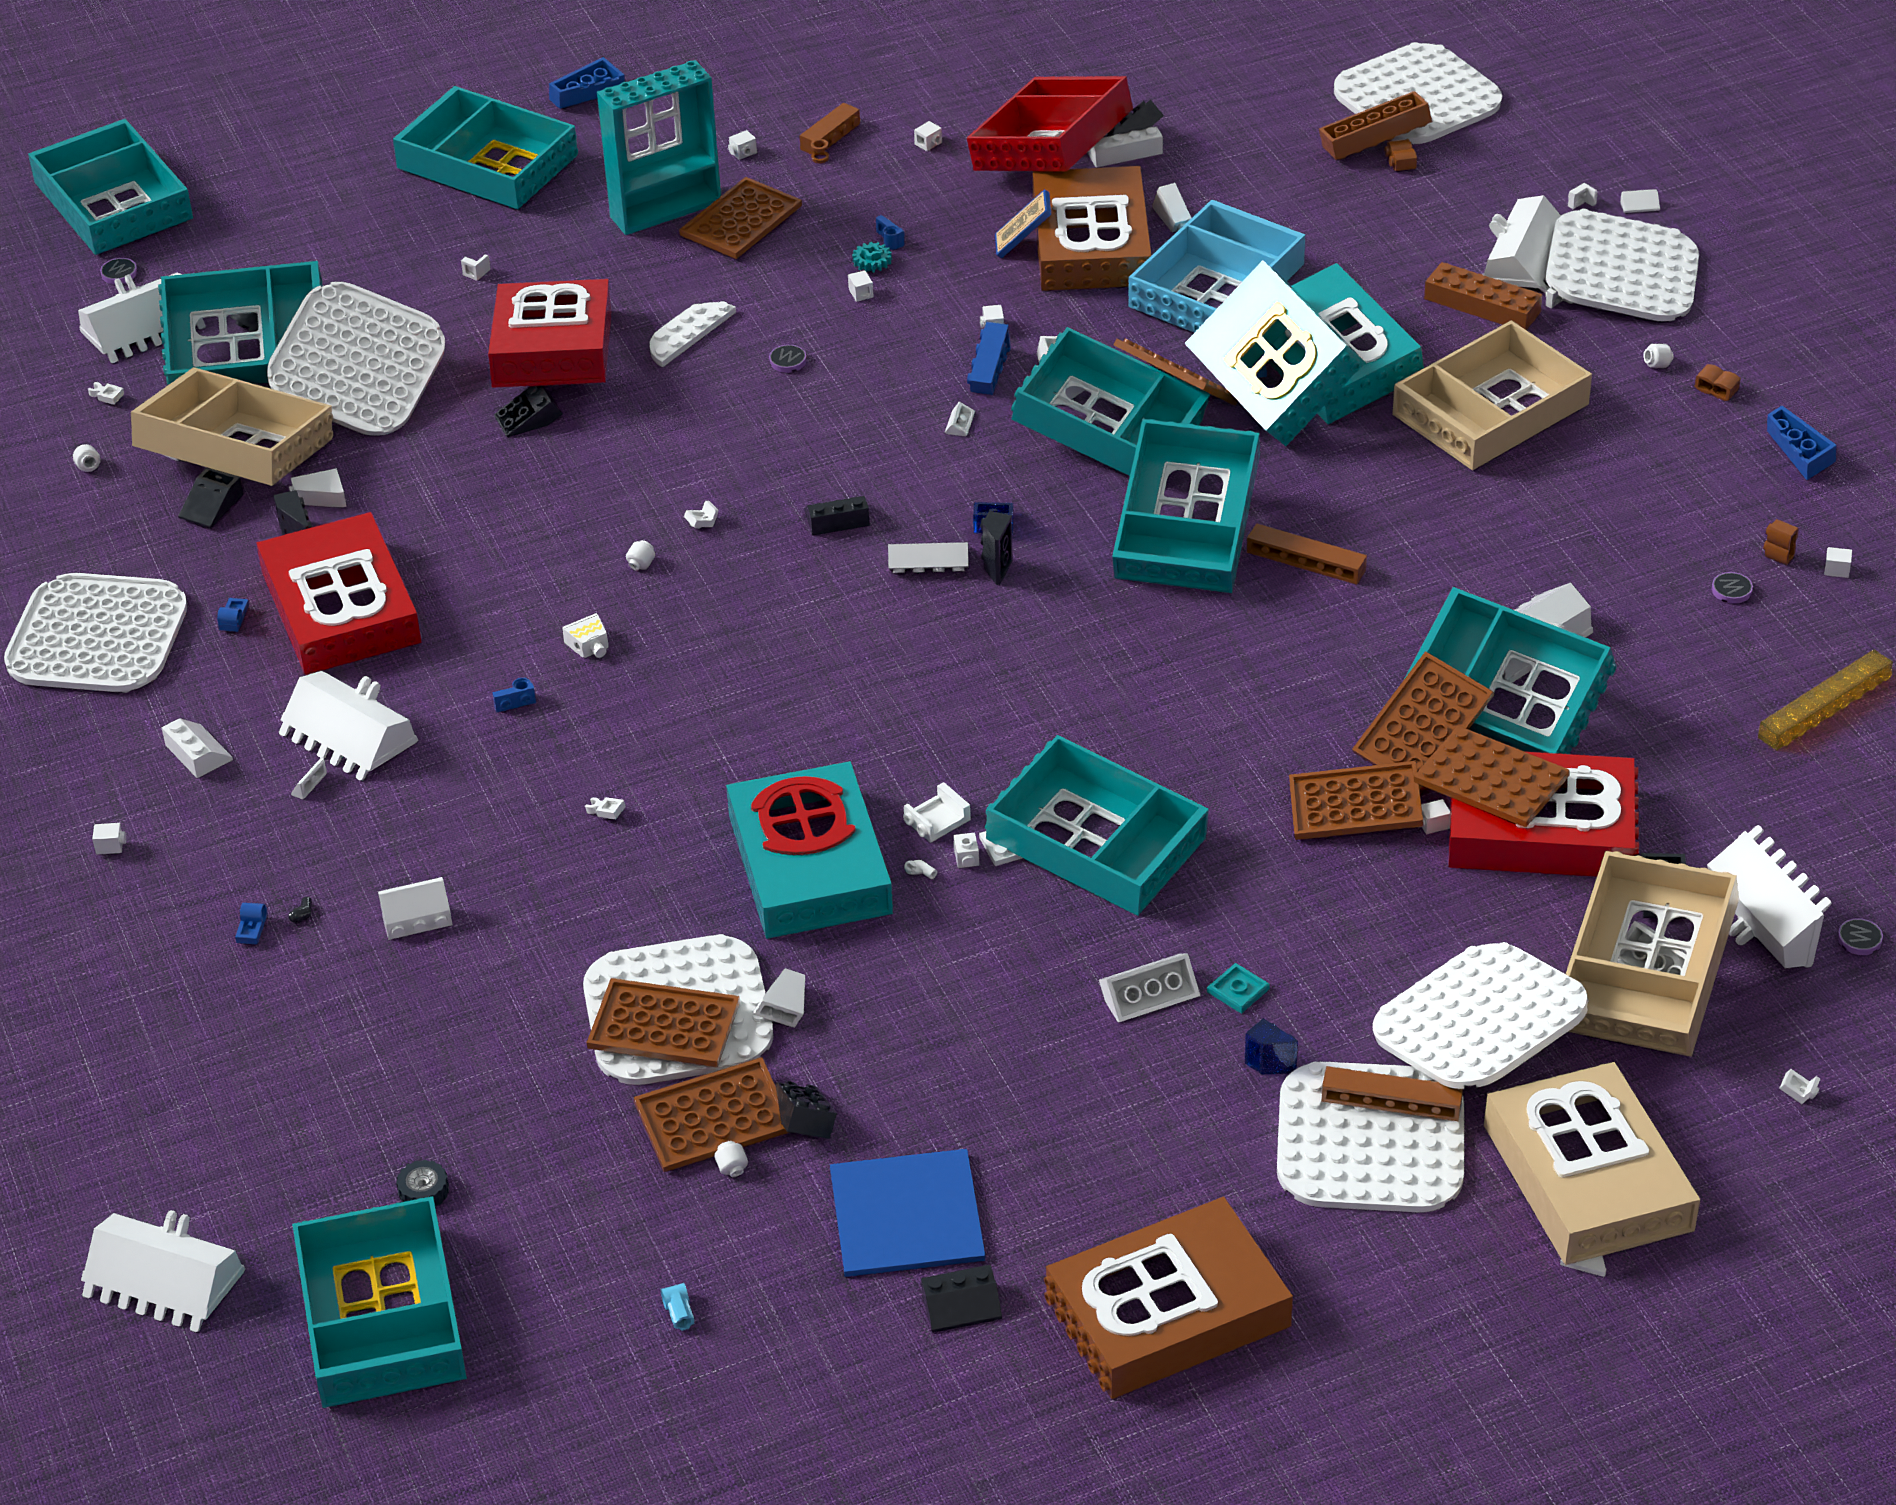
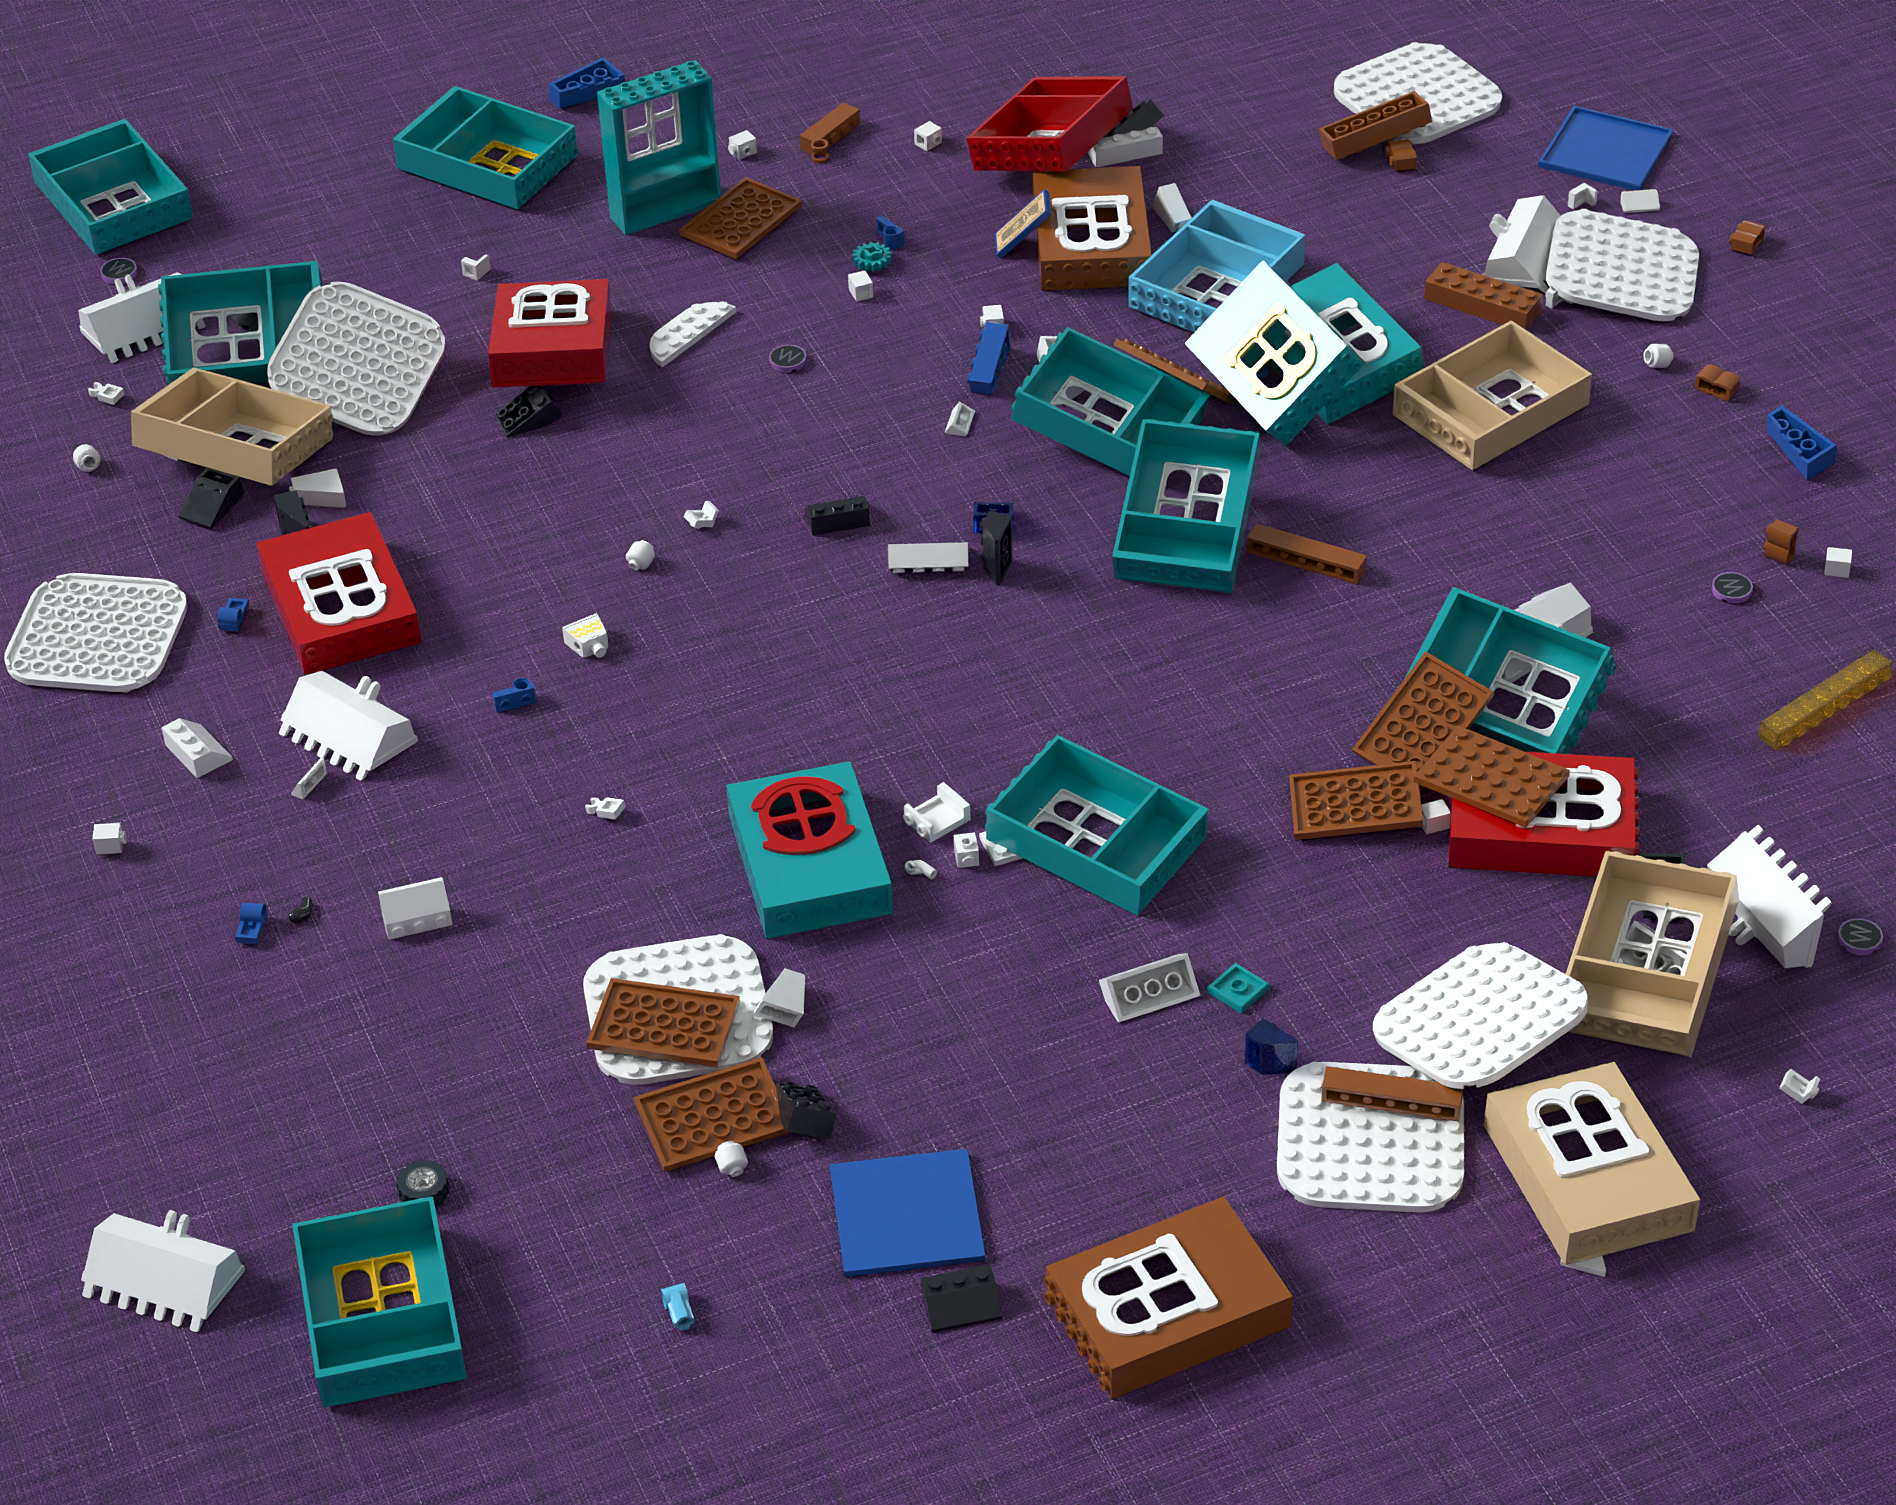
(1606, 148): none -> blue tile
(1747, 237): none -> dark orange brick

